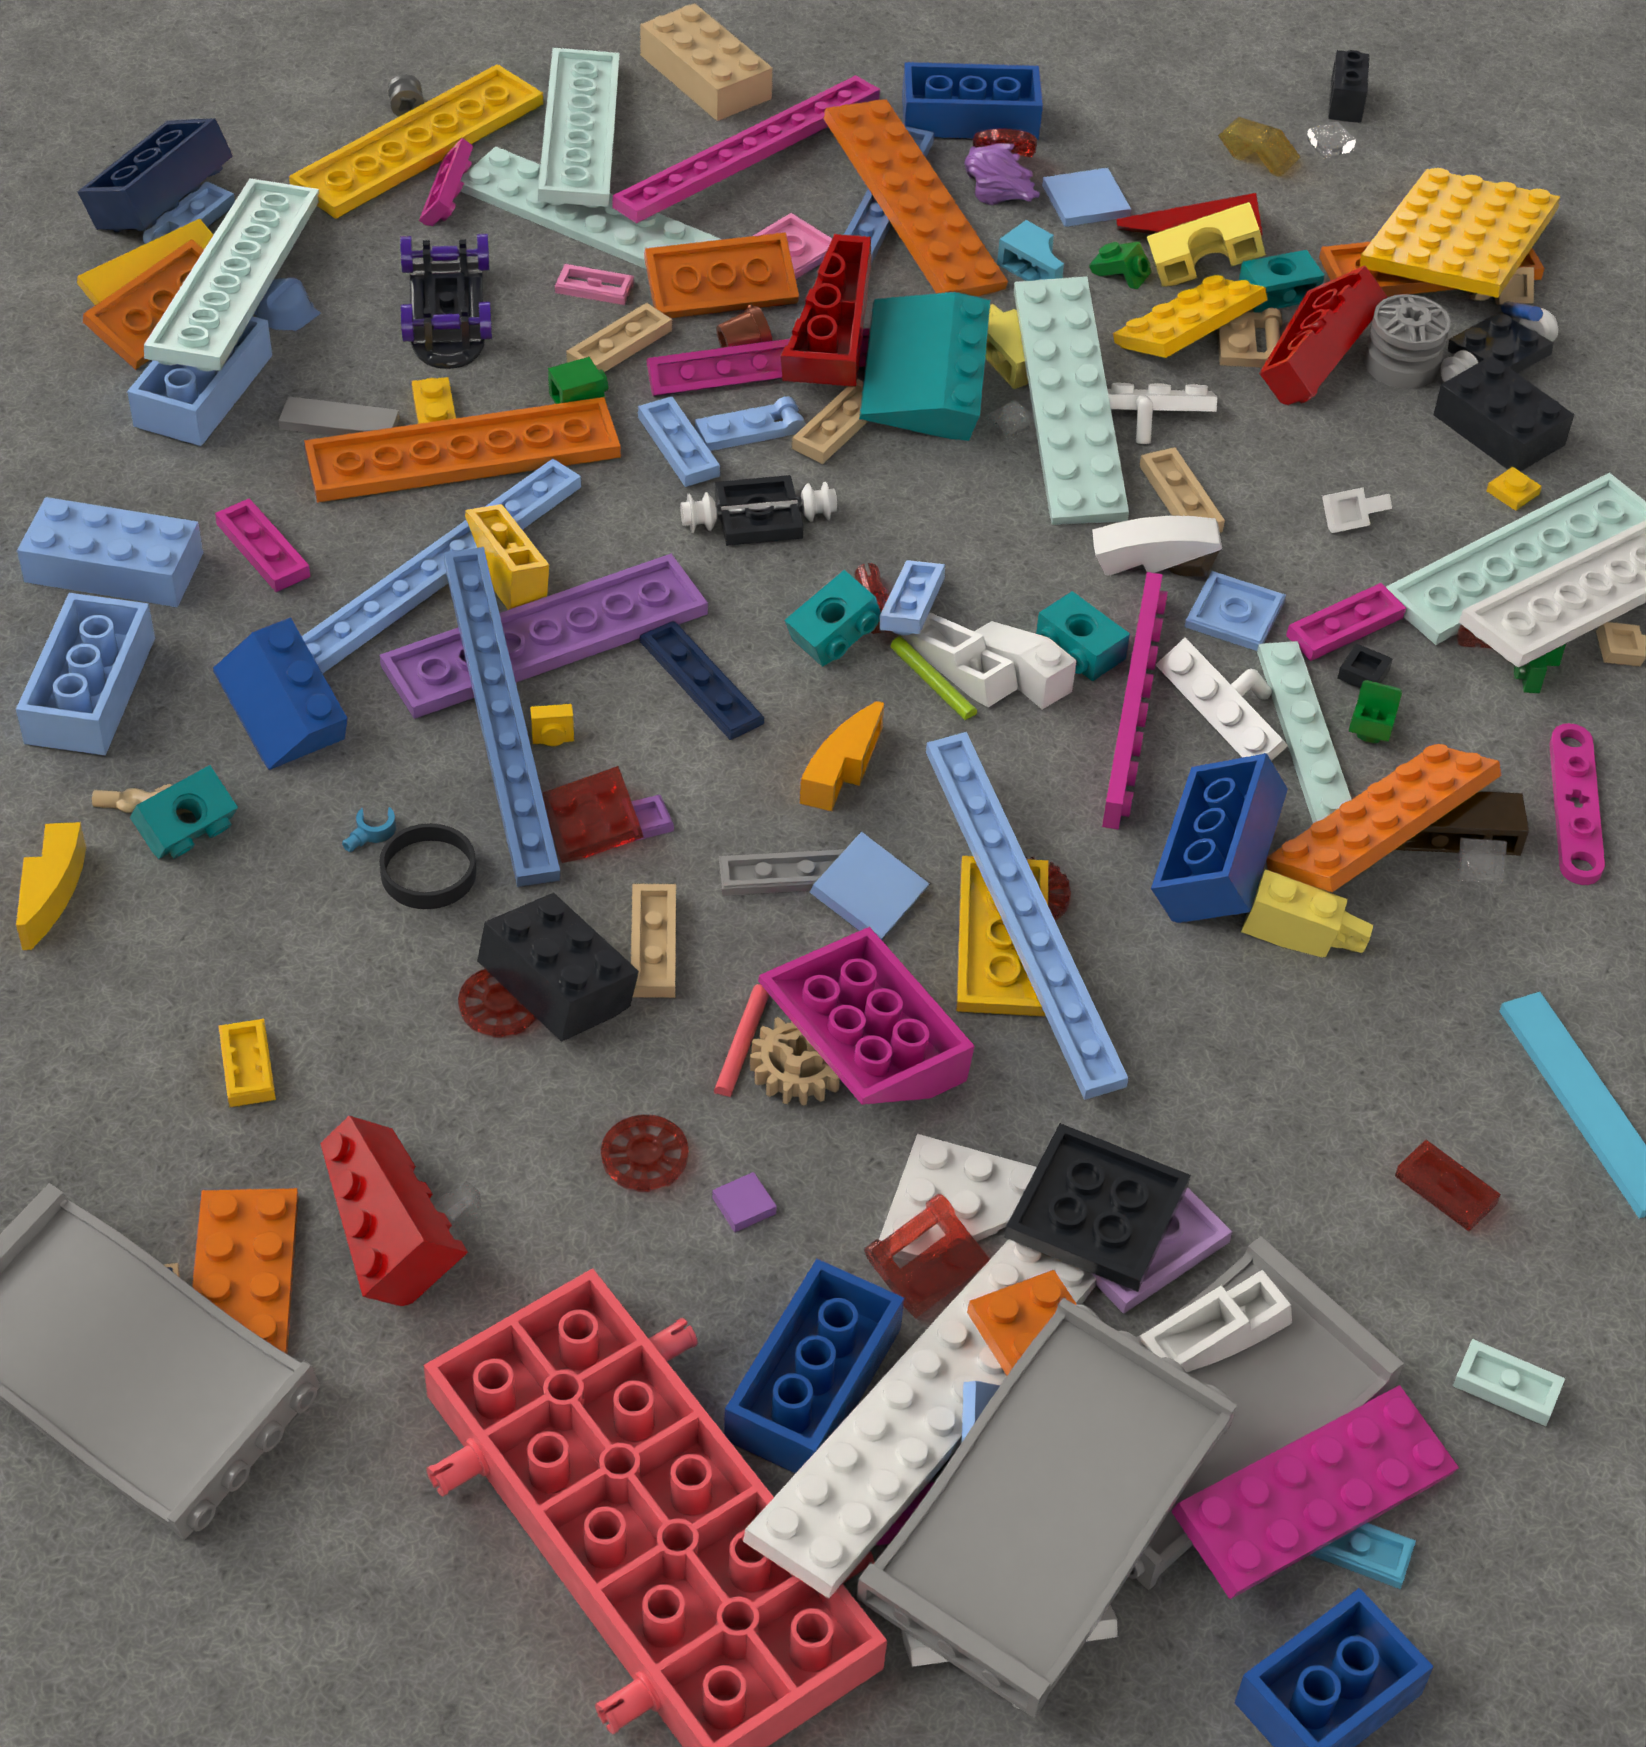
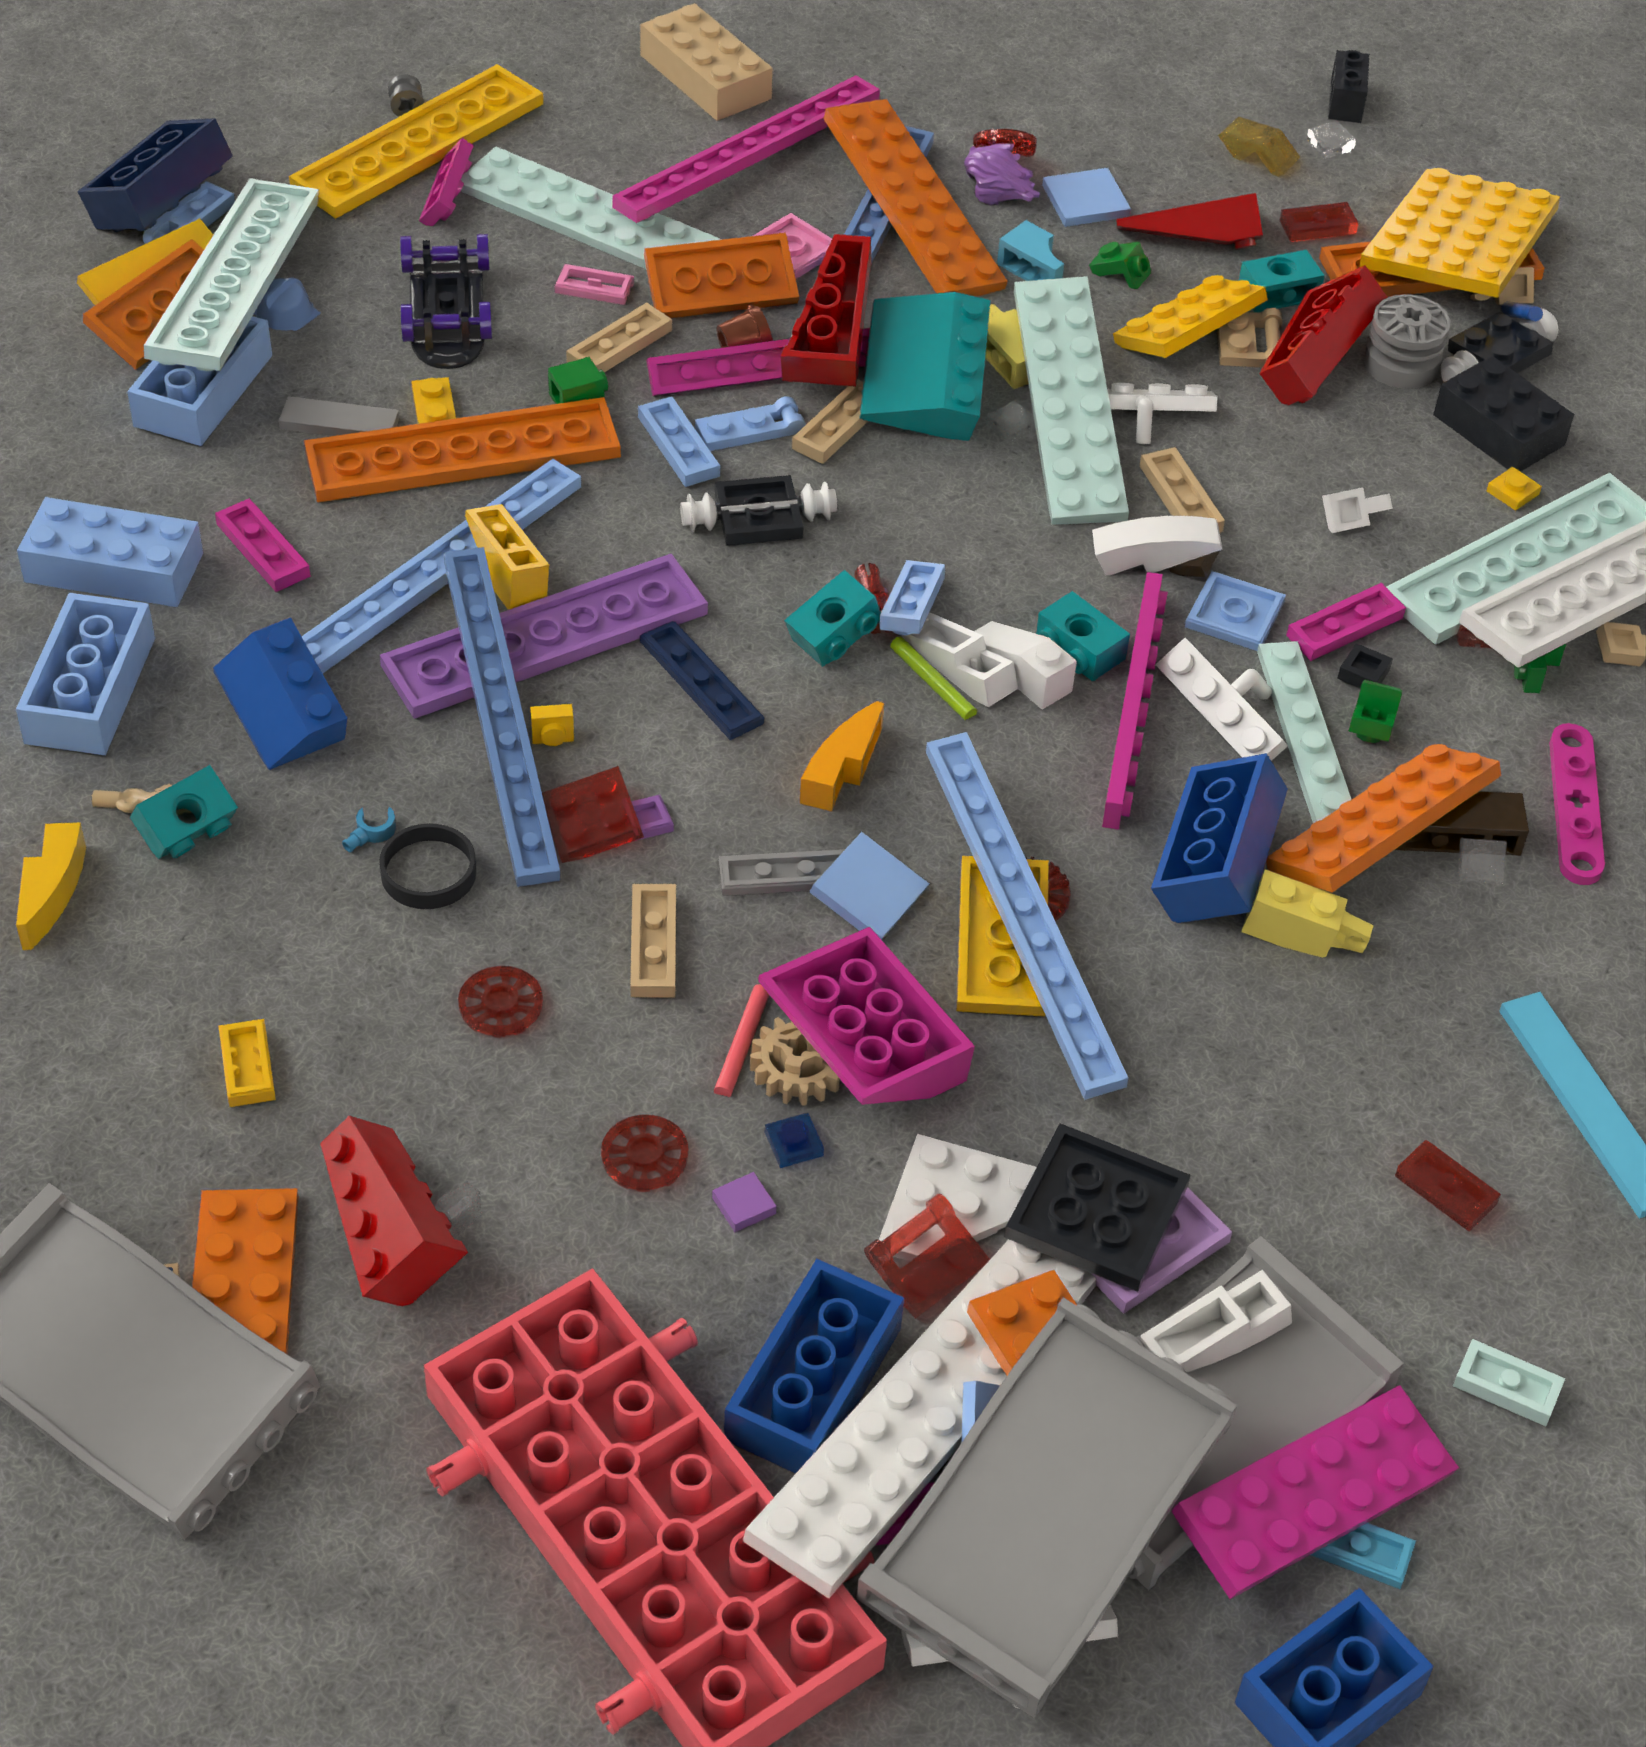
(557, 966): black brick -> none
(579, 128): light aqua plate -> none
(794, 1140): none -> clear blue plate
(971, 98): blue brick -> none
(1226, 232): light yellow arch -> none
(1318, 221): none -> clear red plate

